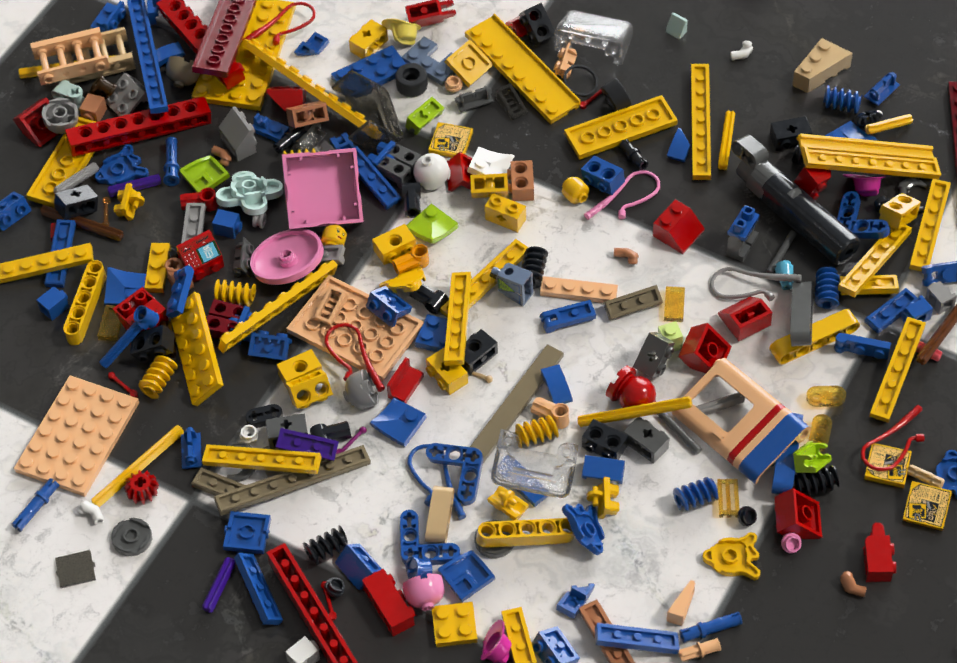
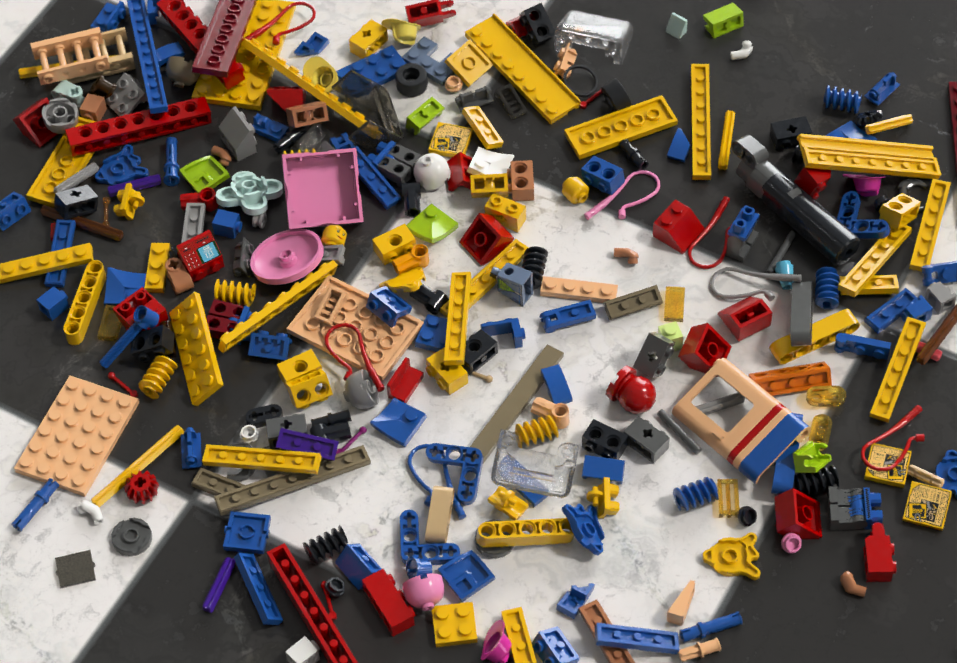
(180, 291): blue plate -> none
(320, 72): none -> light yellow piece
(333, 418): none -> black pin
(482, 127): none -> yellow plate
(485, 238): none -> red slope
(504, 327): none -> blue bracket
(636, 411): yellow axle -> none
(724, 20): none -> lime hinge
(724, 202): none -> red piece
(793, 378): none -> orange fence
(820, 64): tan wedge -> none
(852, 508): none -> hips

